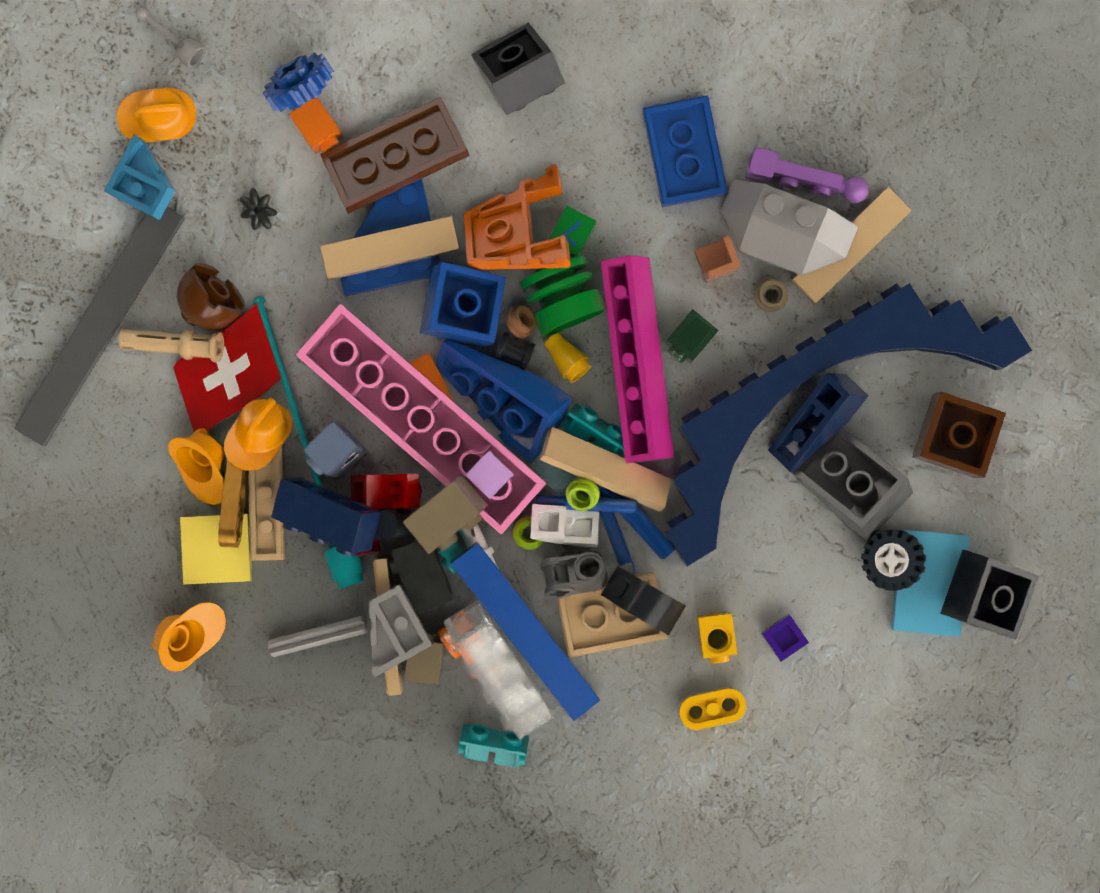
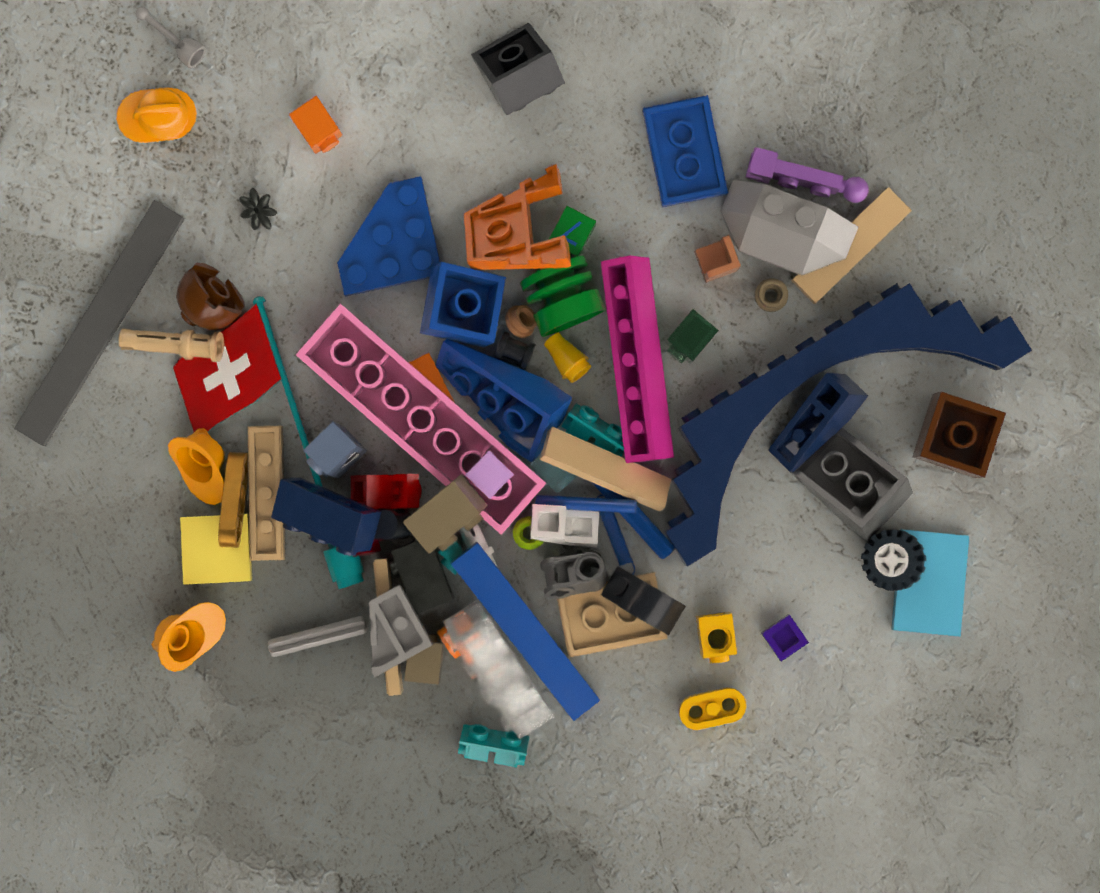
(141, 180): dark azure wing -> none
(257, 434): light orange piece -> none
(298, 82): blue gear -> none
(390, 248): tan tile -> none
(394, 155): reddish brown plate -> none
(582, 502): lime plate -> none
(989, 594): black brick -> none

